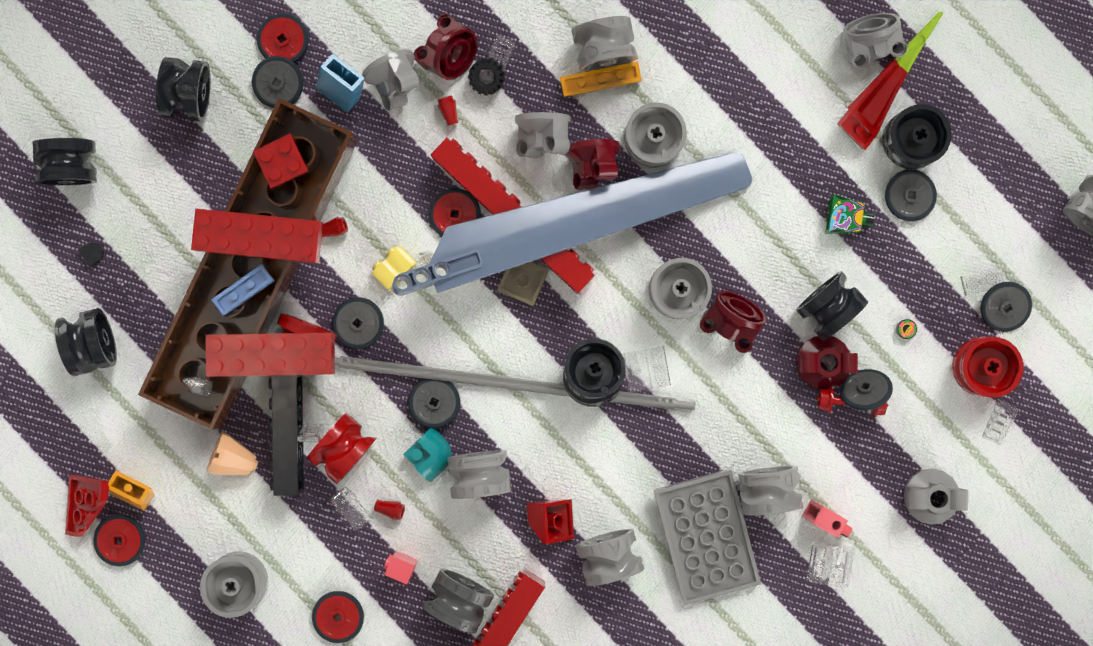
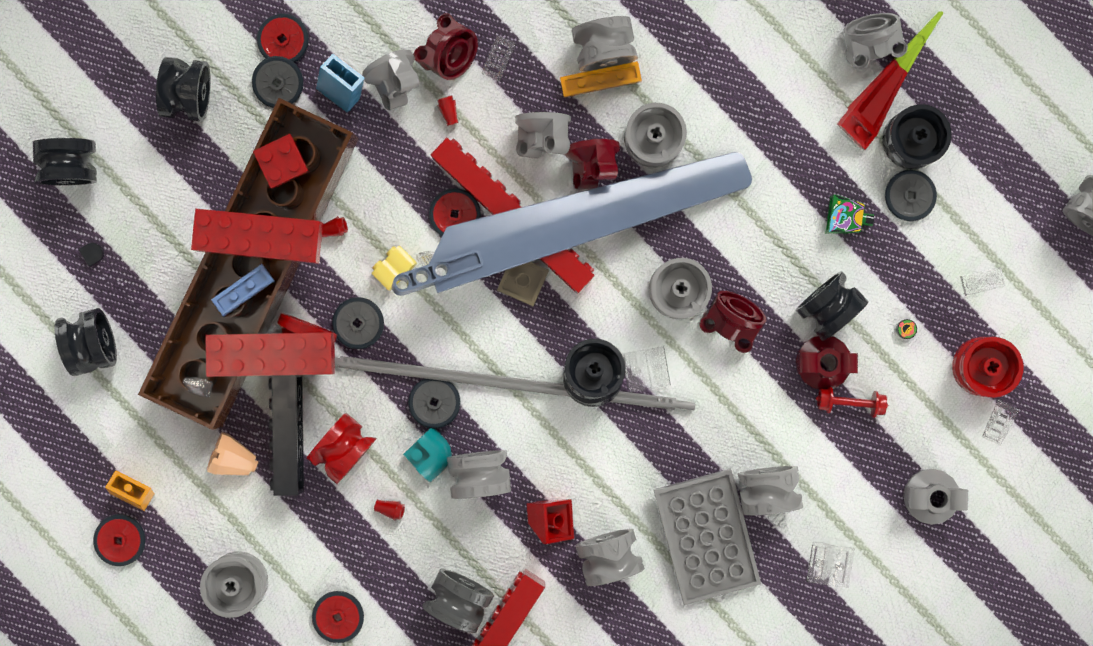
(84, 503): red plate -> none
(311, 433): clear slope -> none
(351, 508): clear brick -> none
(400, 567): coral brick -> none
(481, 87): black tyre -> none
(826, 519): coral torso -> none
(866, 389): dark grey wheel -> none
(1001, 295): dark grey wheel -> none

